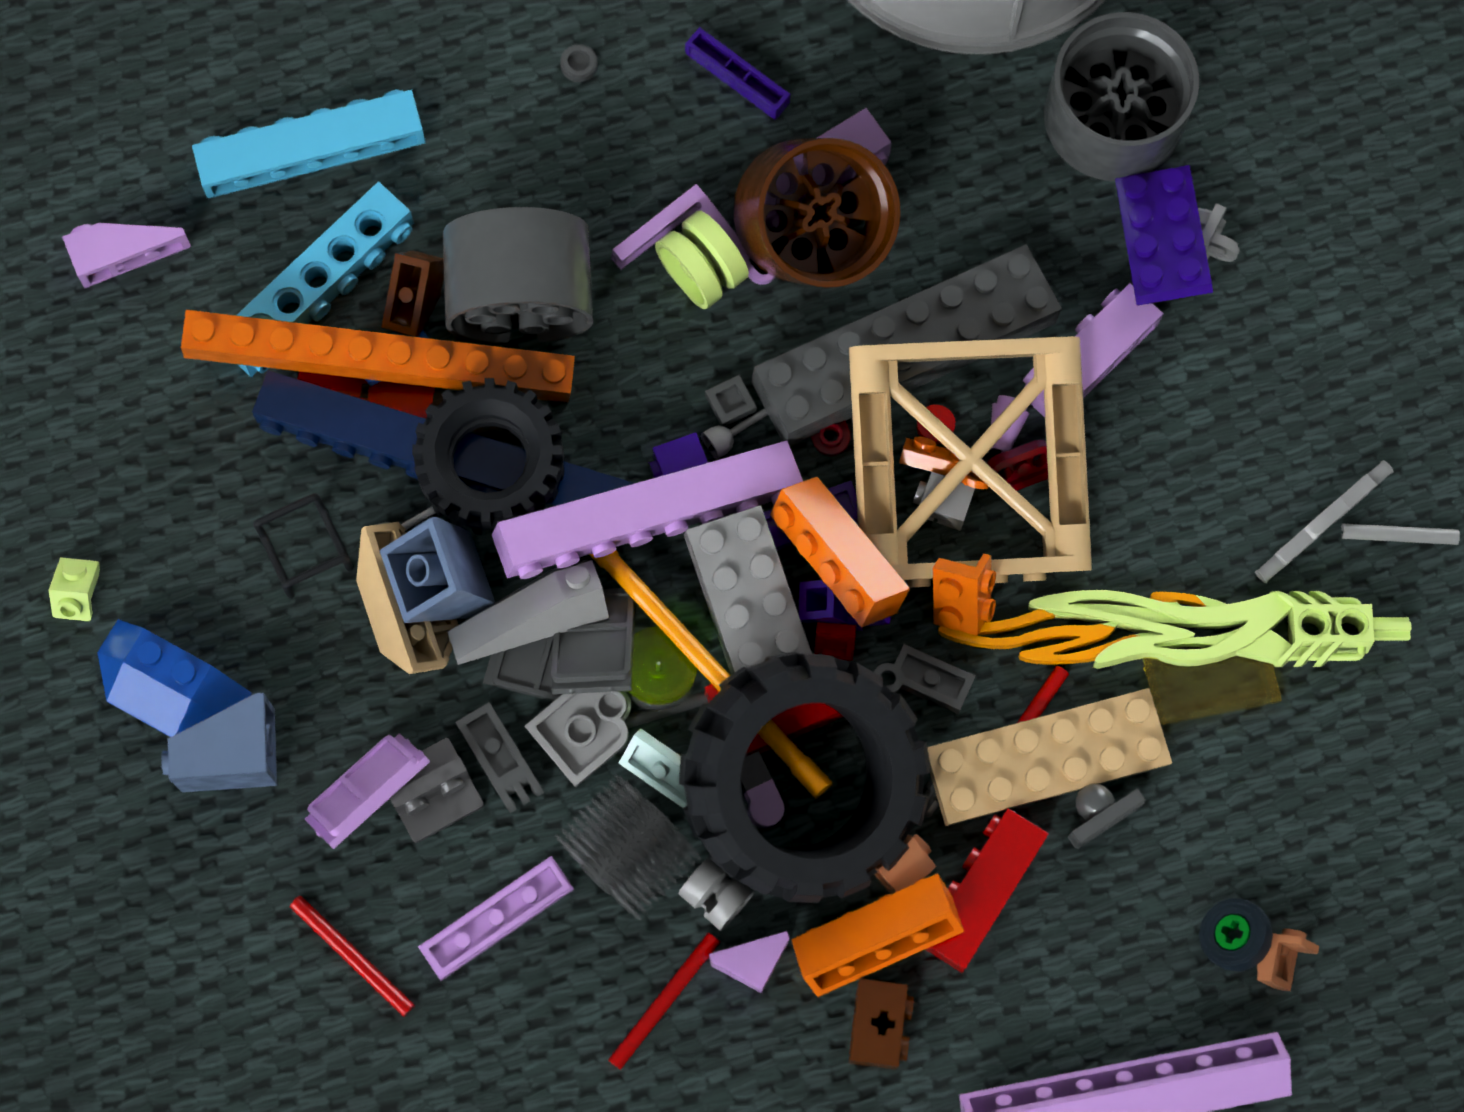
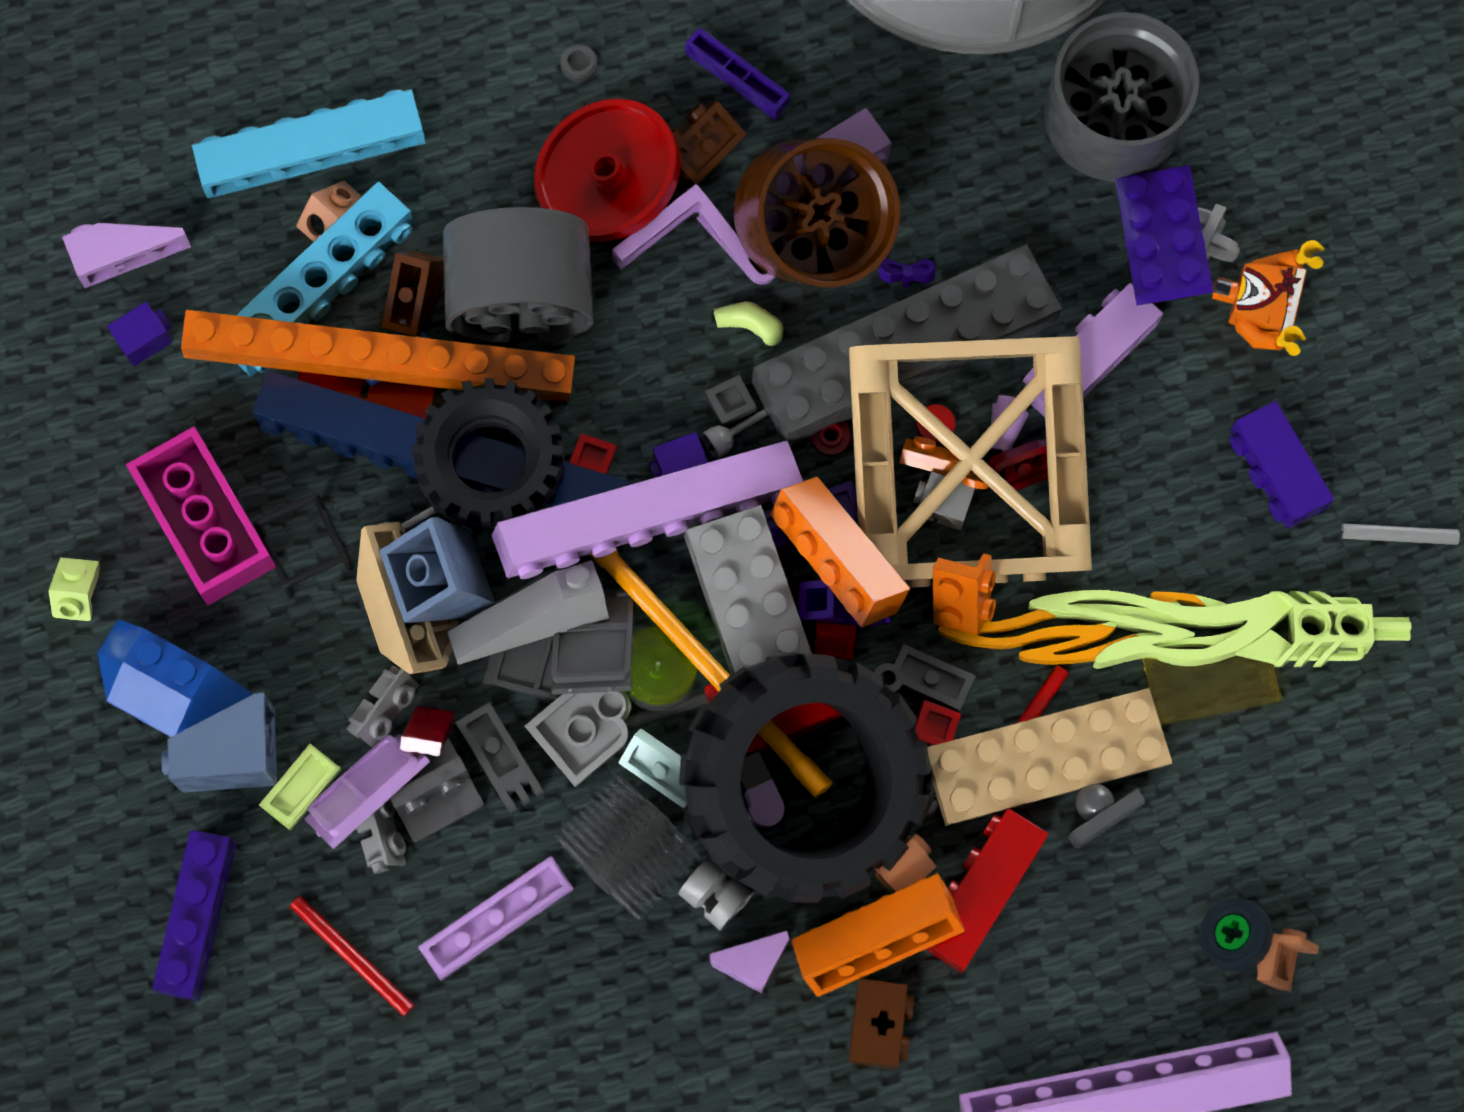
(141, 333): none -> dark purple brick
(194, 916): none -> dark purple brick
(200, 516): none -> dark pink brick
(300, 786): none -> yellowish green tile
(328, 205): none -> nougat bracket
(386, 844): none -> light grey hinge
(394, 692): none -> light grey hinge
(427, 731): none -> dark red tile
(593, 454): none -> red tile
(610, 167): none -> red dish
(664, 1001): red bar -> none
(702, 259): yellowish green wheel -> none
(706, 140): none -> reddish brown bracket
(751, 317): none -> yellowish green arm
(922, 272): none -> dark purple piece
(936, 723): none -> red plate
(1269, 297): none -> torso
(1280, 465): none -> dark purple brick
(1324, 521): light grey piece -> none

